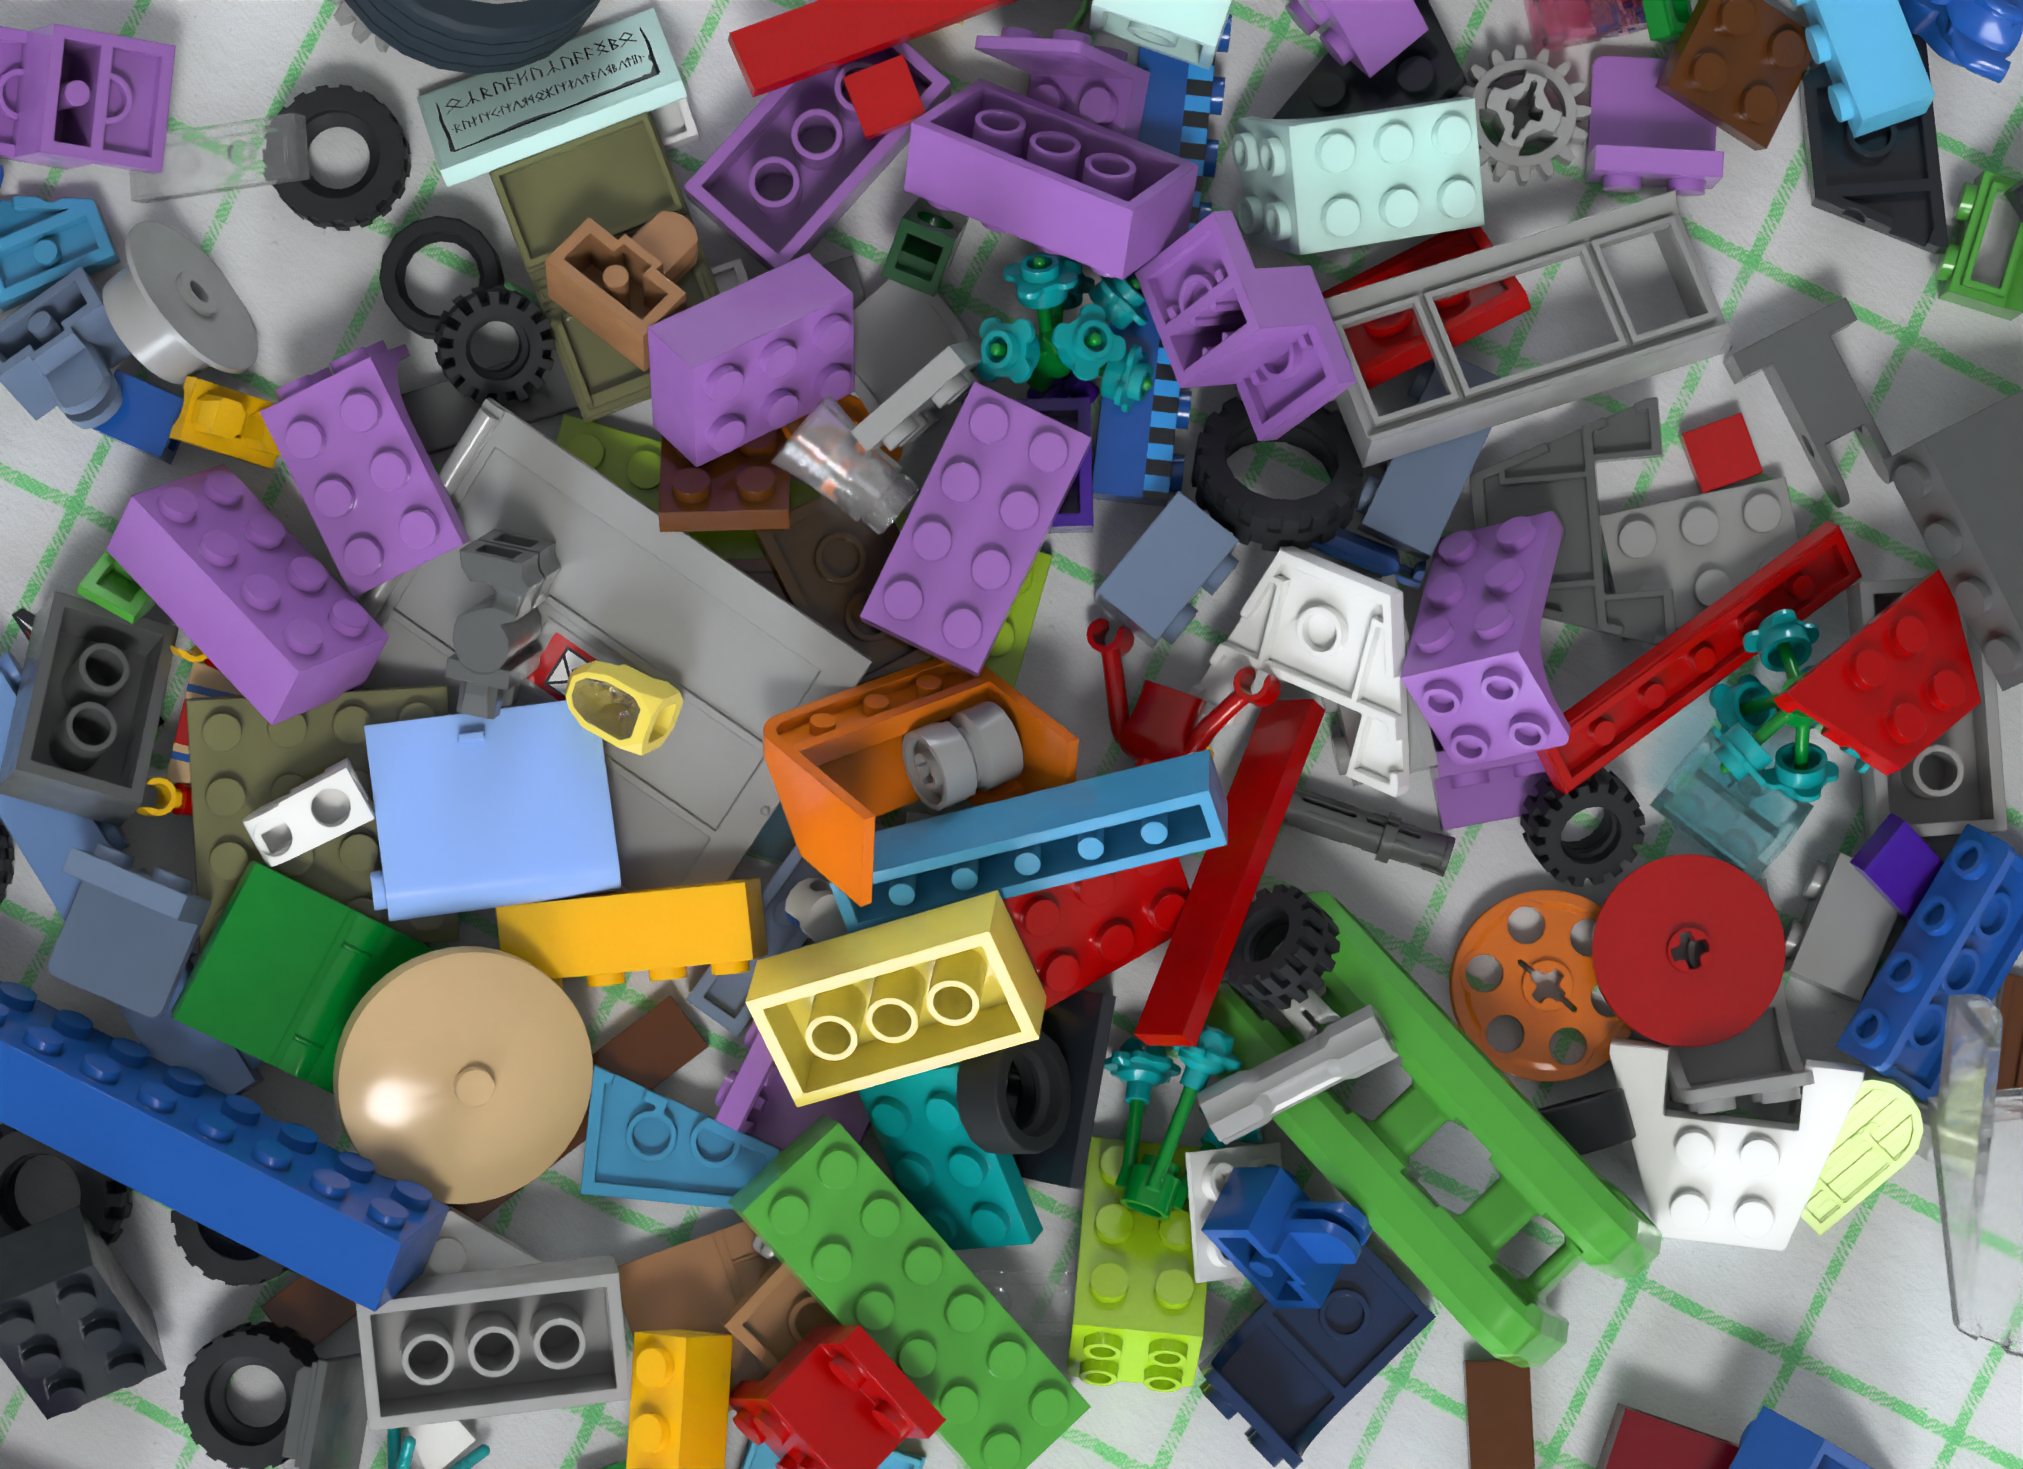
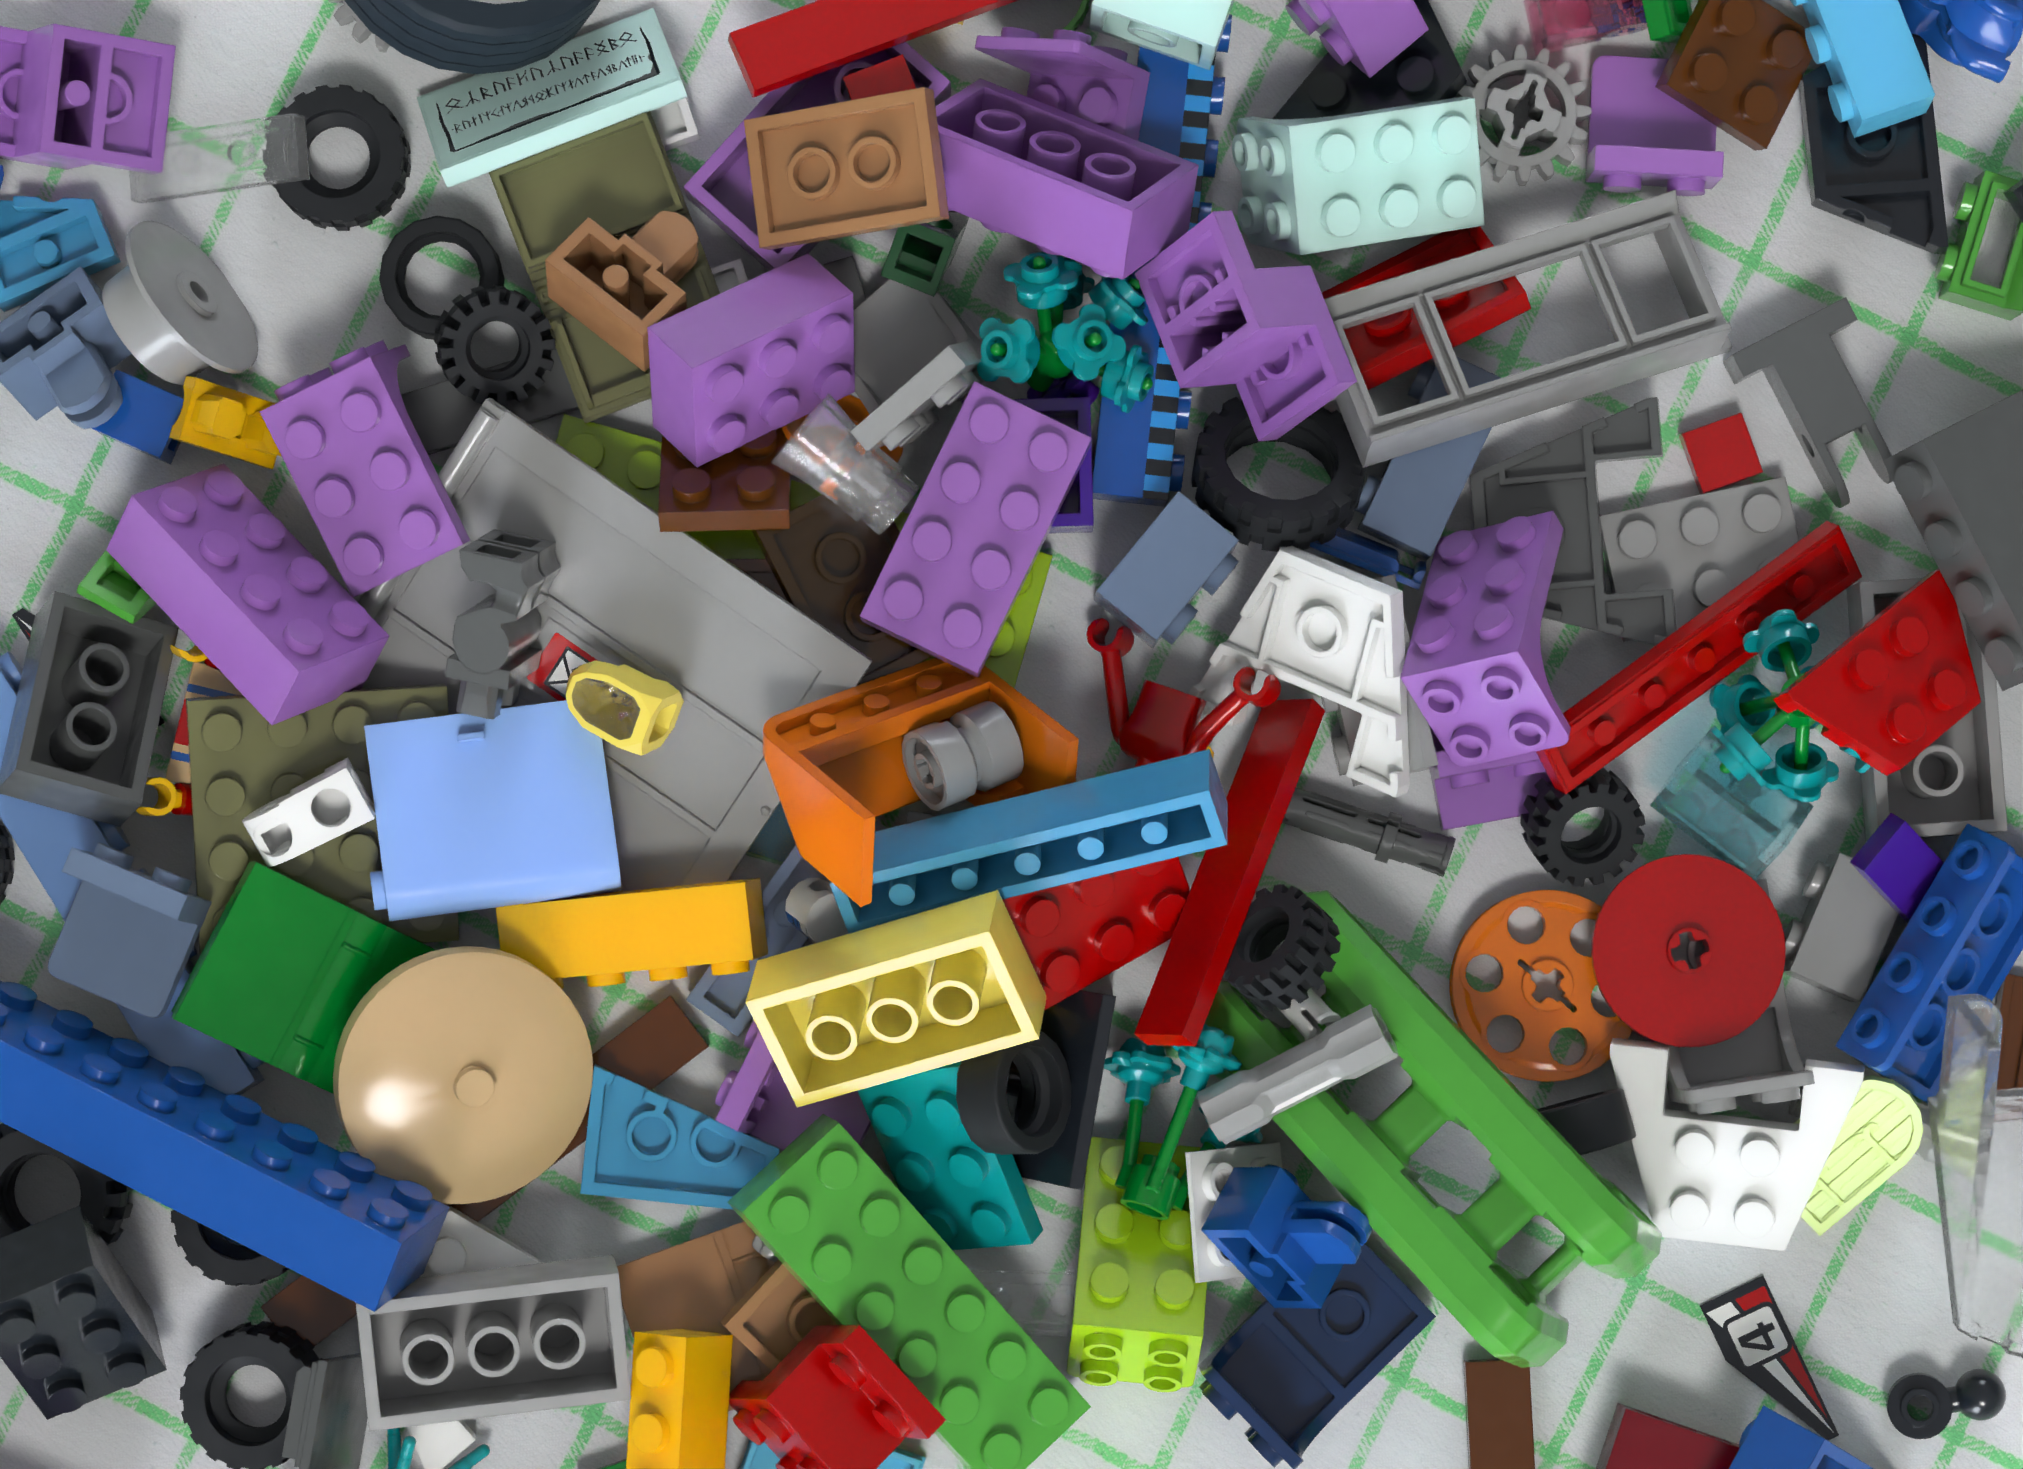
(846, 168): none -> medium nougat plate
(1762, 1349): none -> sticker
(1977, 1395): none -> black plate

